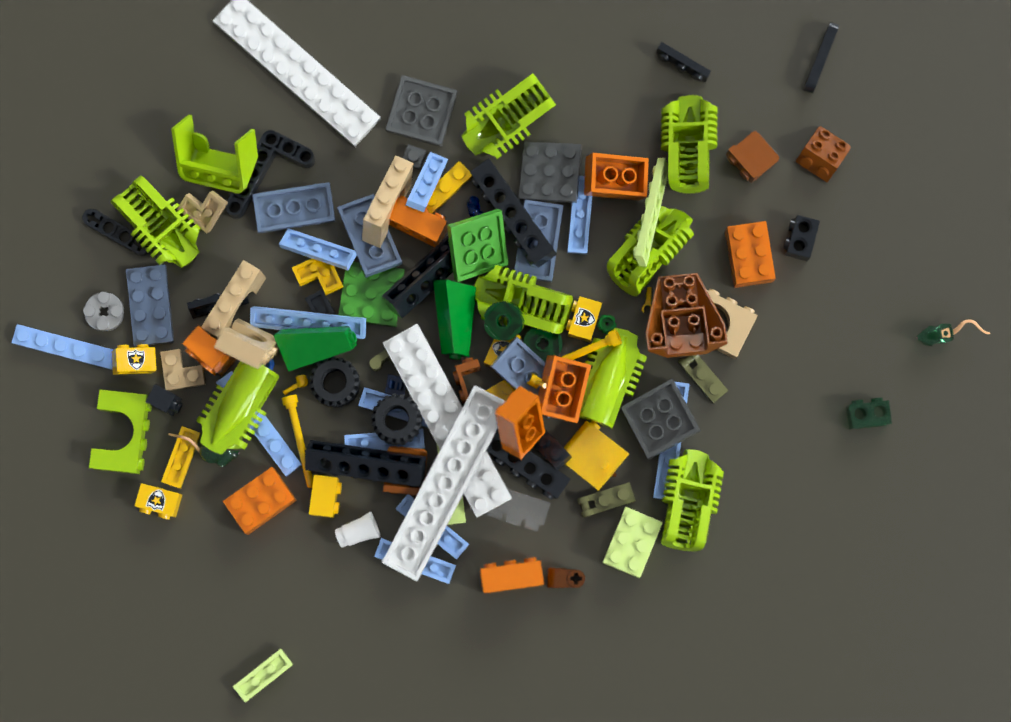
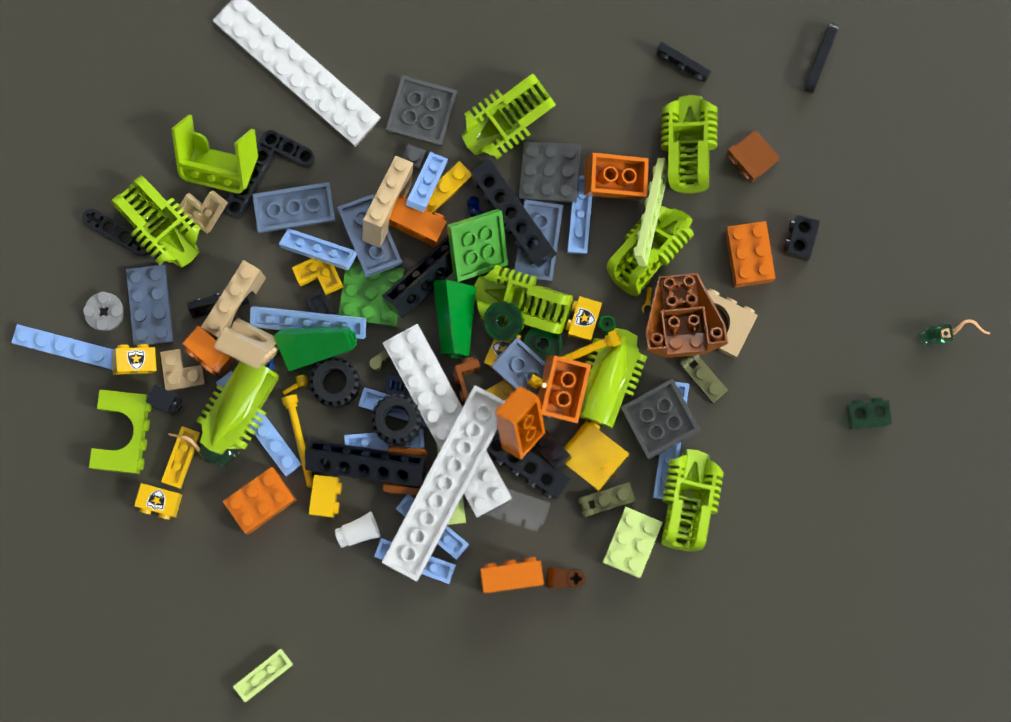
(823, 154): dark orange bracket -> none

